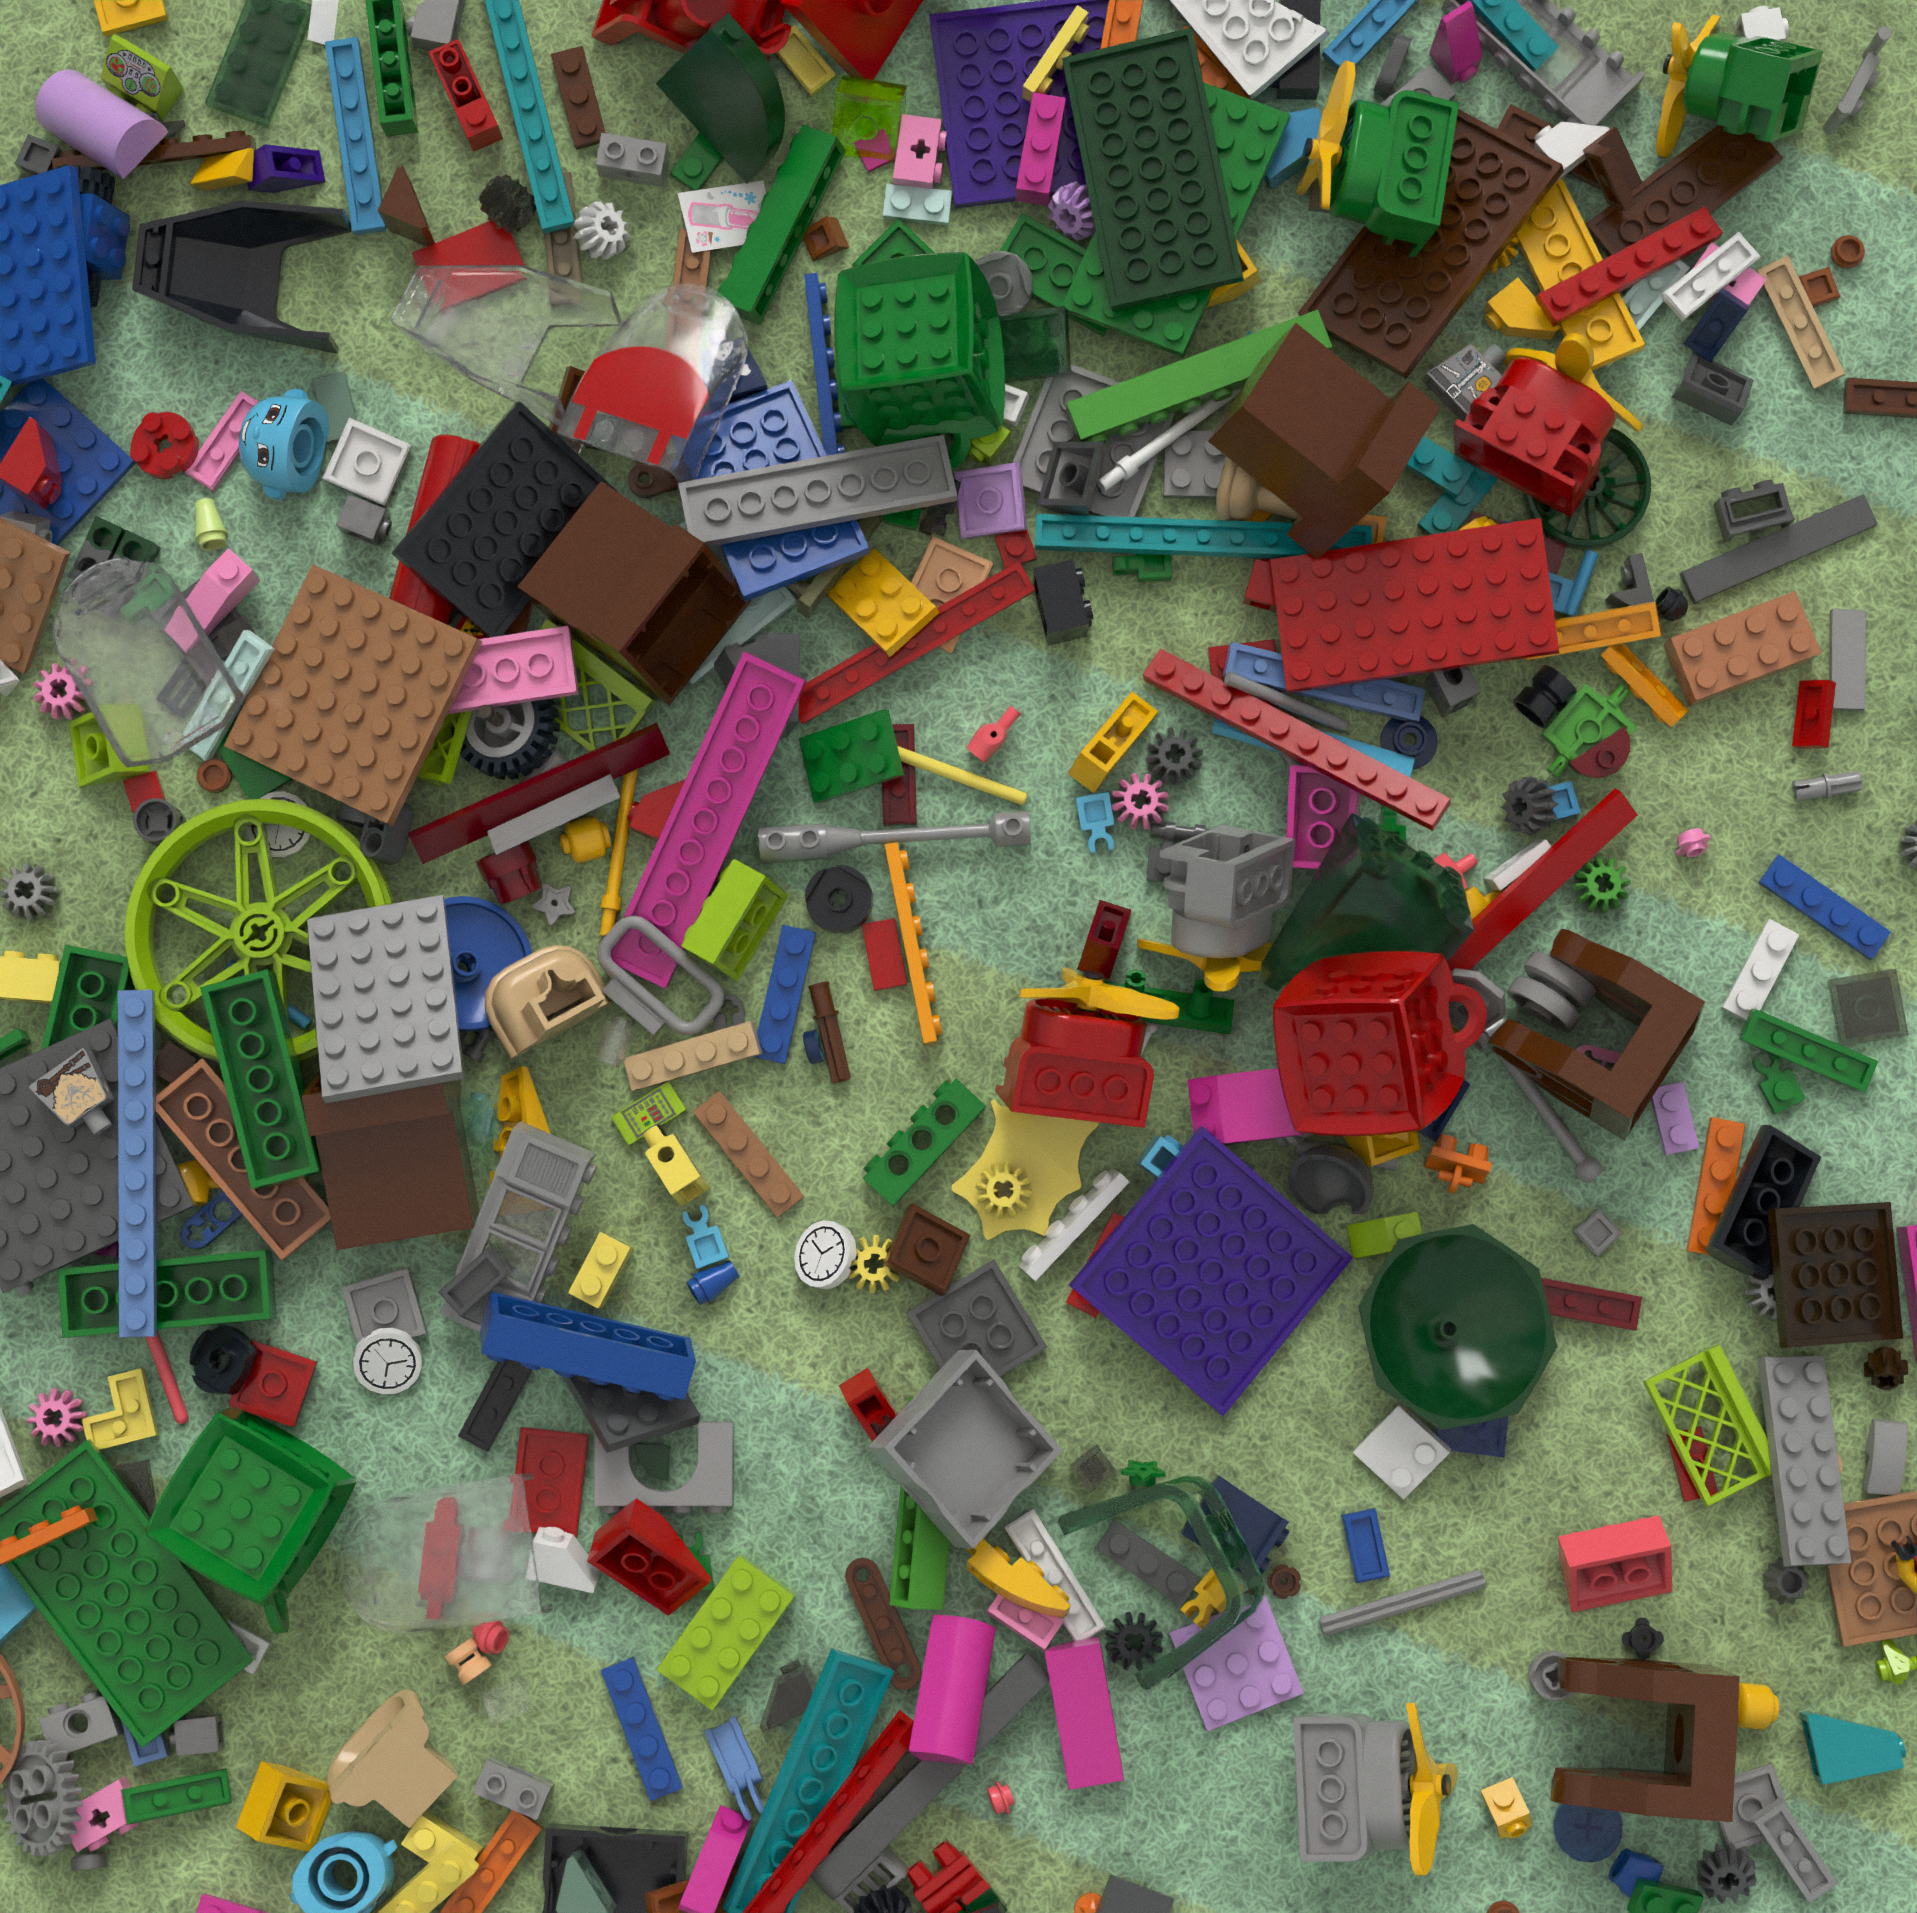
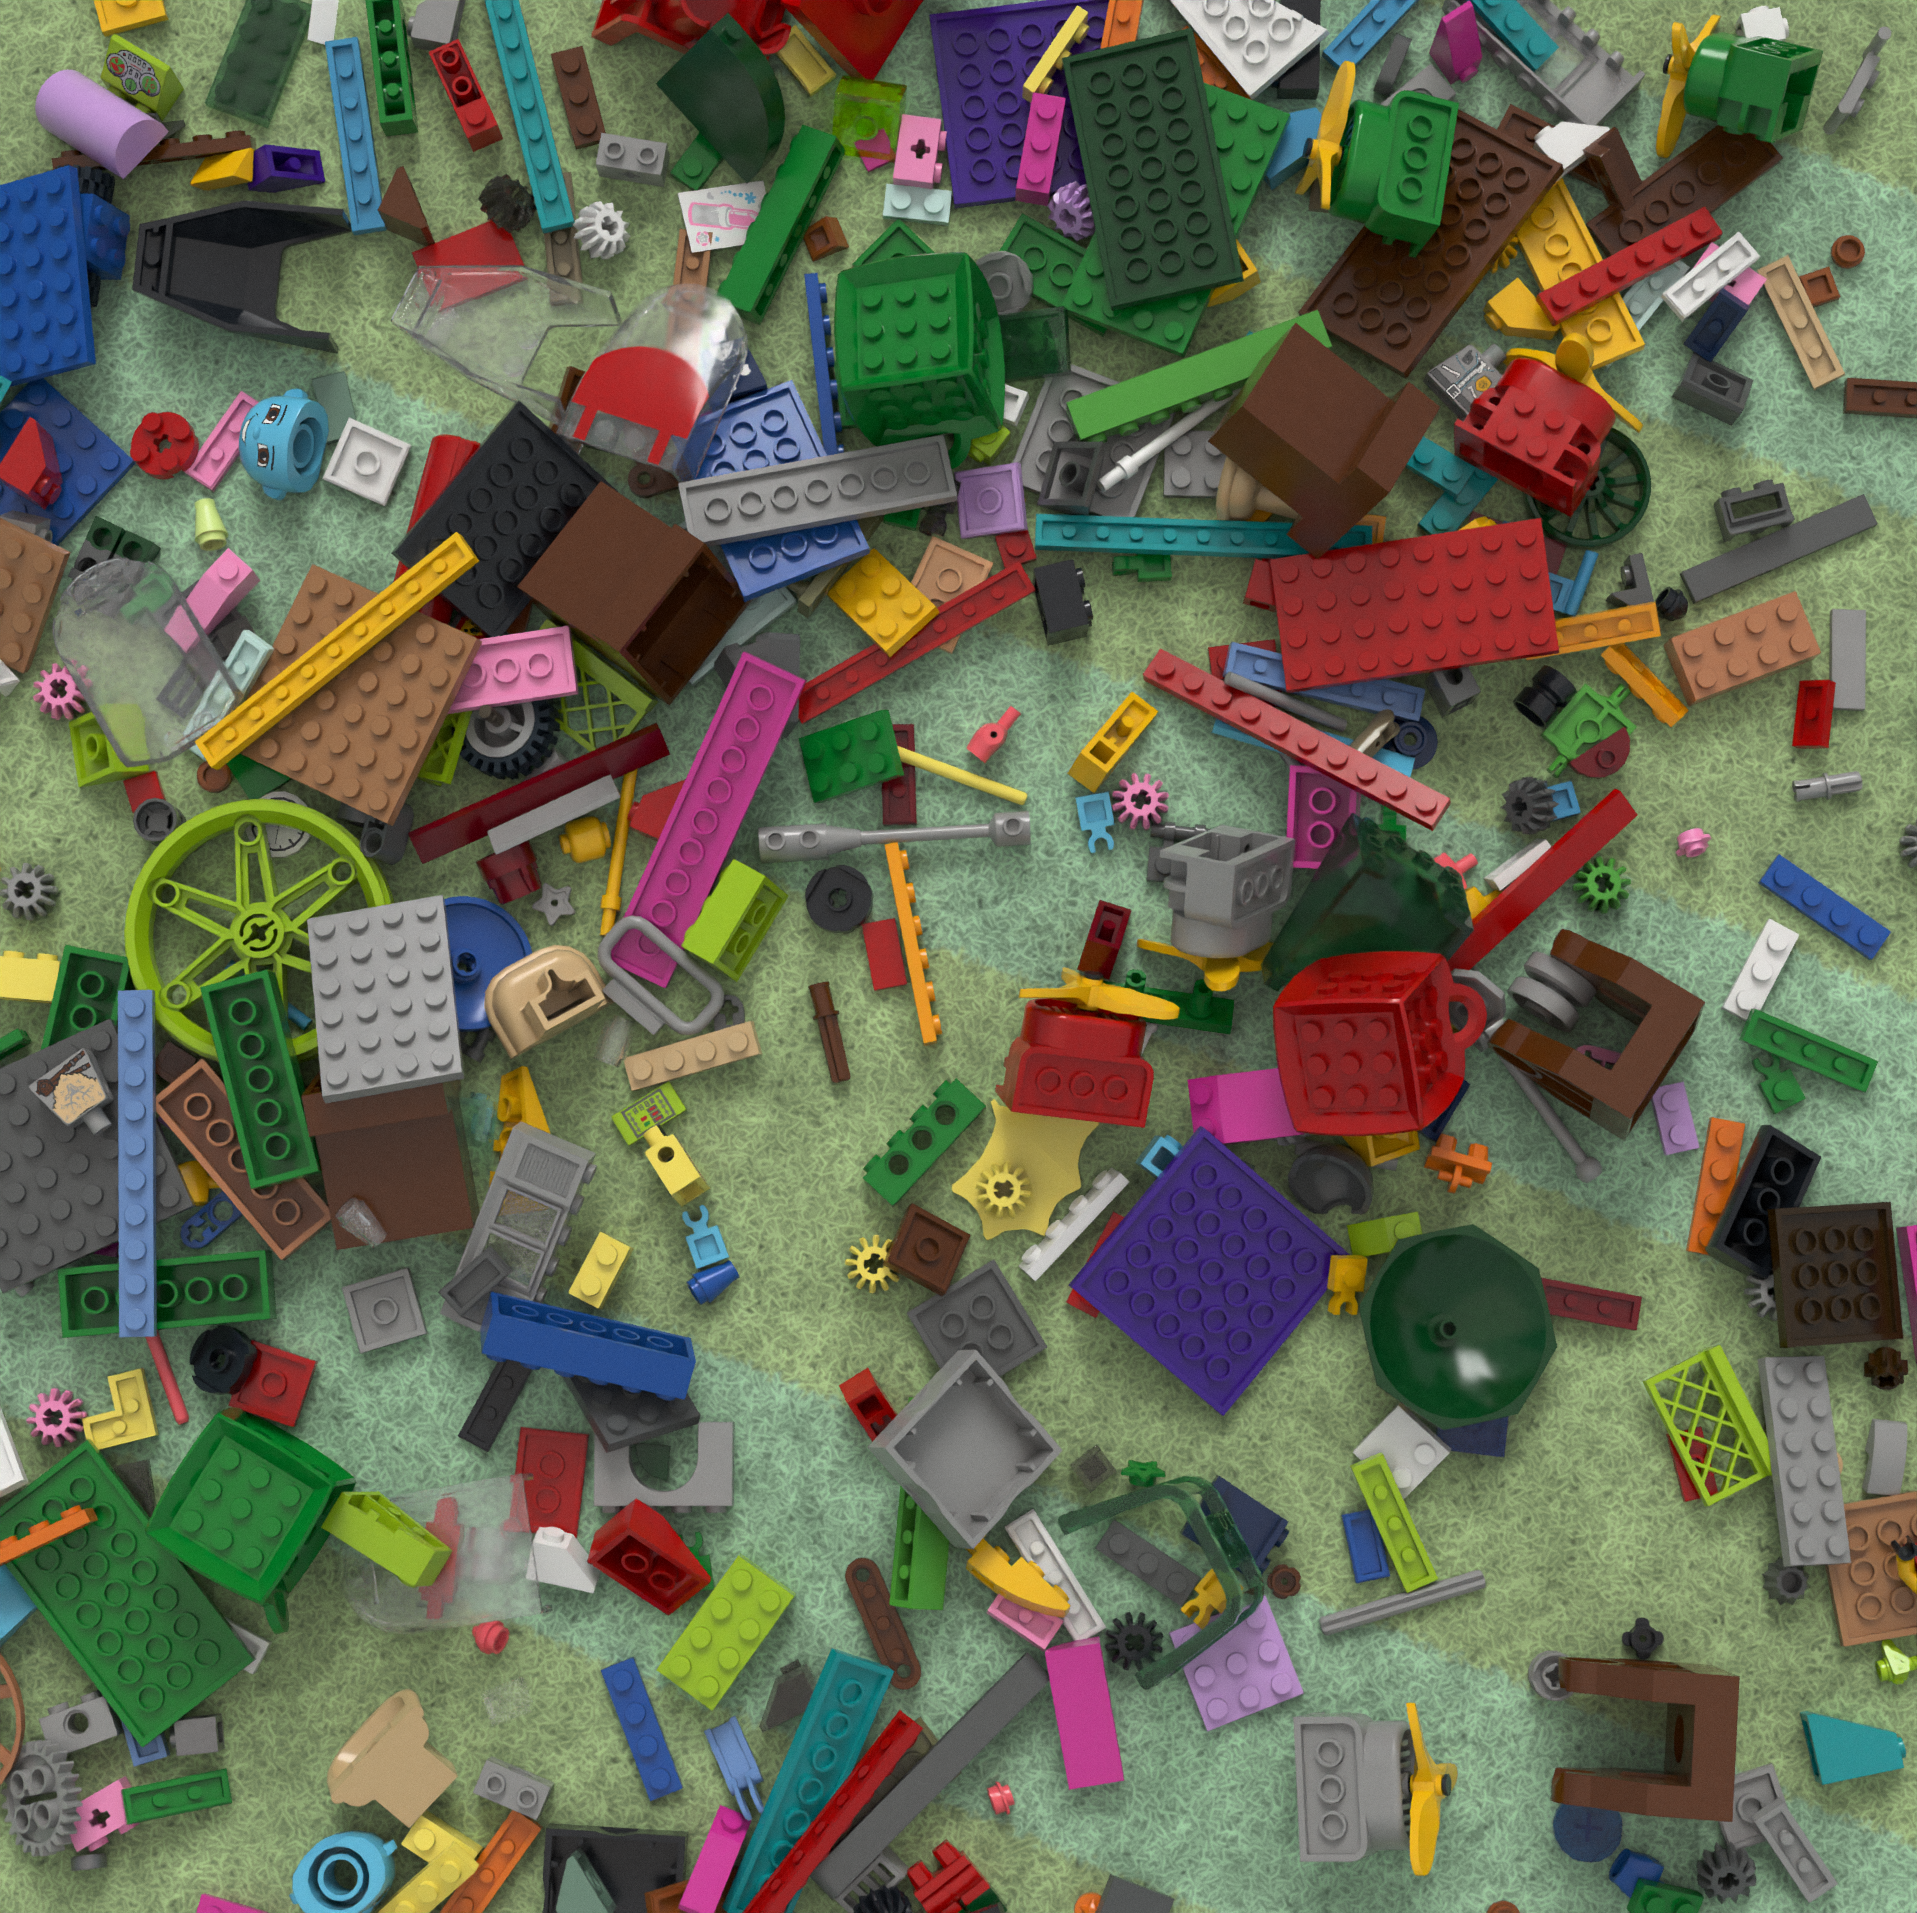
(37, 155): dark grey plate -> none
(285, 1807): yellow slope -> none
(336, 651): none -> yellow plate
(361, 1222): none -> clear cone
(364, 520): flat silver brick -> none
(387, 1361): white tile -> none
(387, 1537): none -> lime wedge
(472, 1667): light nougat wheel -> none
(748, 1154): medium nougat plate -> none
(784, 993): blue plate -> none
(813, 1046): dark blue tile -> none
(825, 1254): white tile -> none
(952, 1690): dark pink brick -> none
(1185, 762): dark grey gear -> none
(1344, 1279): none -> yellow plate
(1377, 733): none -> dark tan bar
(1394, 1522): none -> lime plate
(1507, 1808): yellow bracket -> none
(1597, 1232): light grey tile -> none
(1616, 1563): coral slope -> none
(1756, 1706): yellow head -> none
(1867, 1007): clear smoke tile -> none

